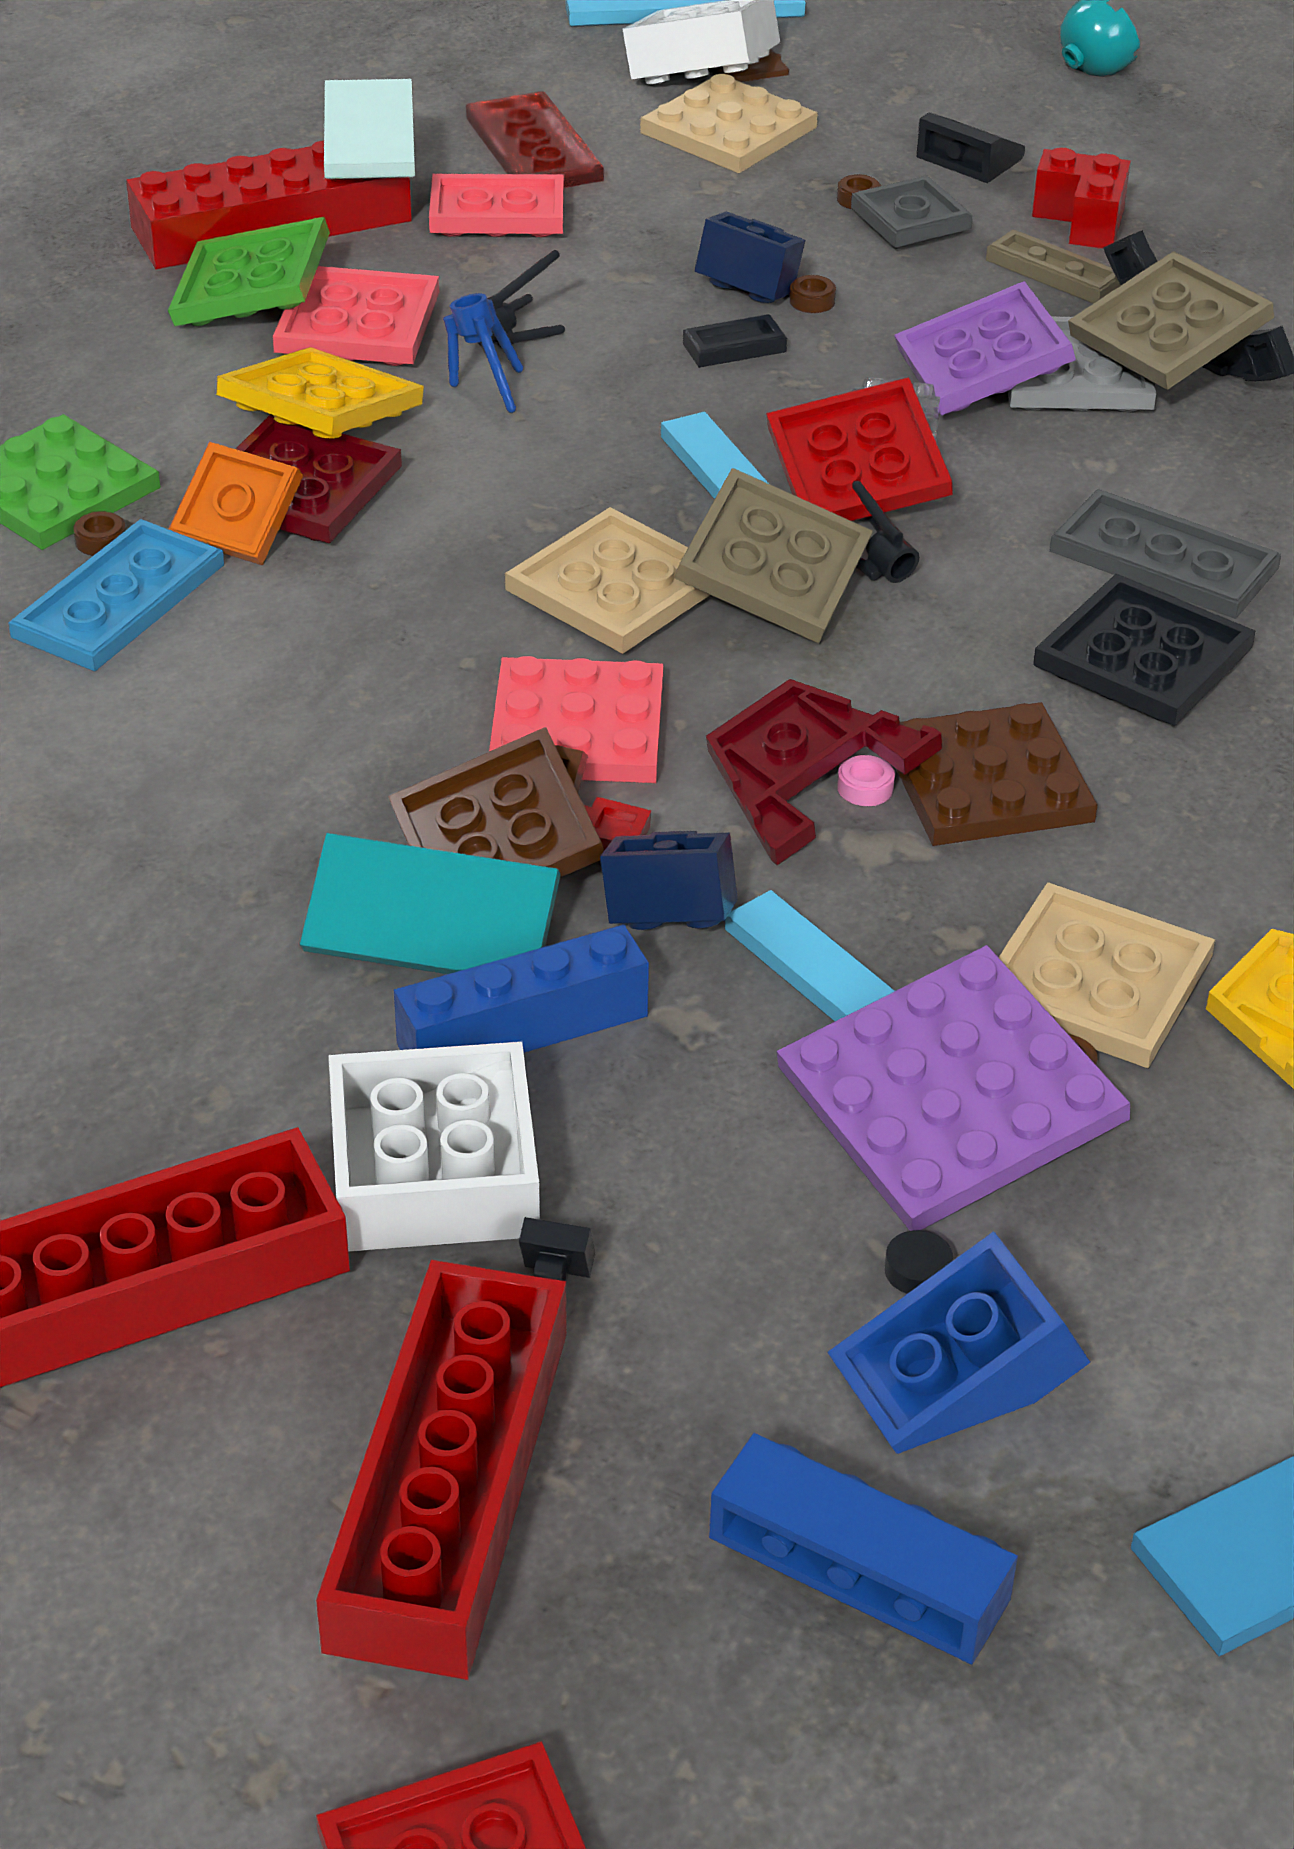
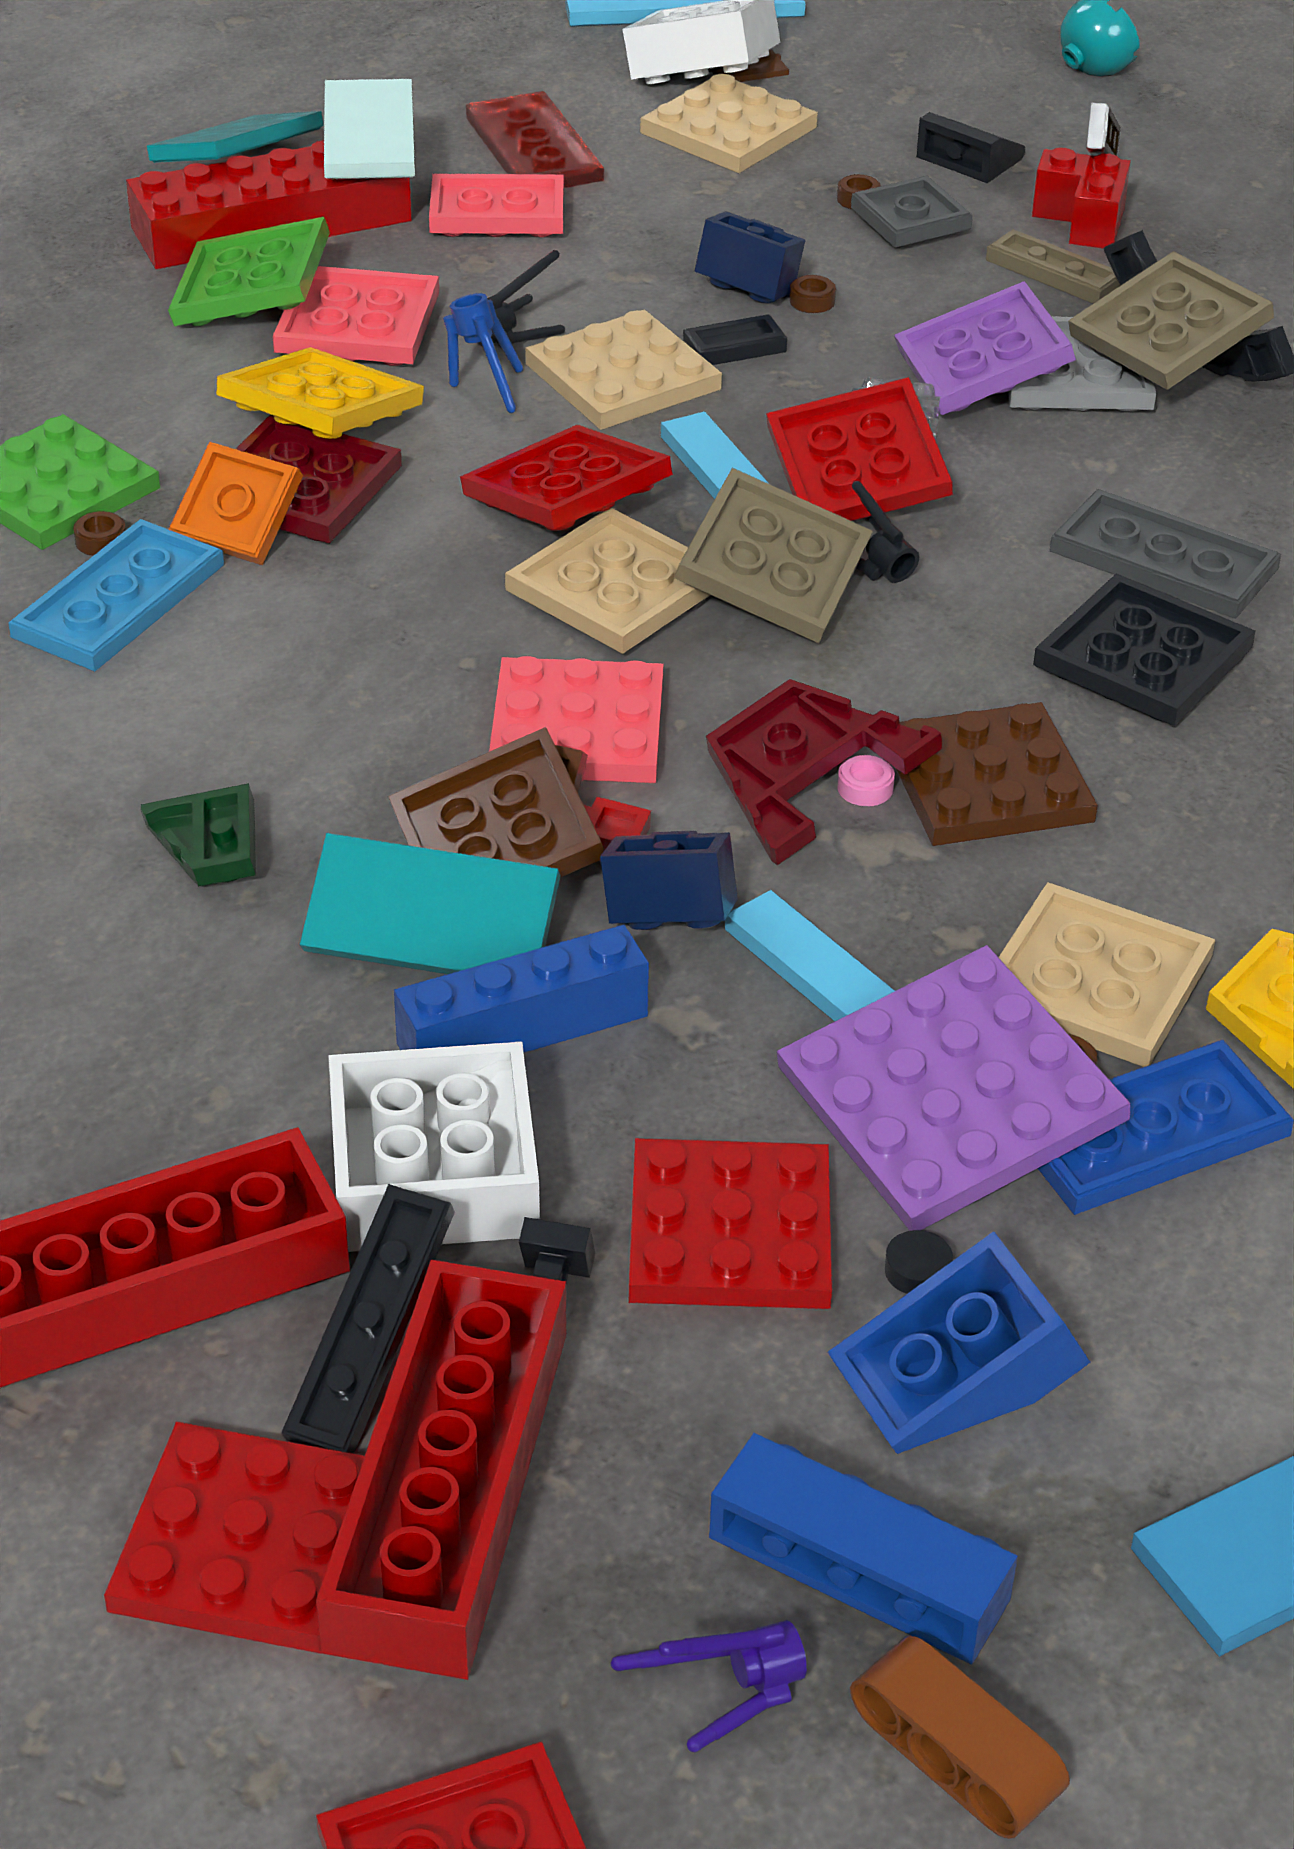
(207, 833): none -> dark green wing
(235, 137): none -> teal tile
(235, 1536): none -> red plate
(368, 1321): none -> black tile
(566, 477): none -> red plate
(623, 368): none -> tan plate
(731, 1224): none -> red plate
(759, 1658): none -> dark purple plant
(960, 1736): none -> dark orange beam
(1103, 130): none -> tile
(1181, 1120): none -> blue tile

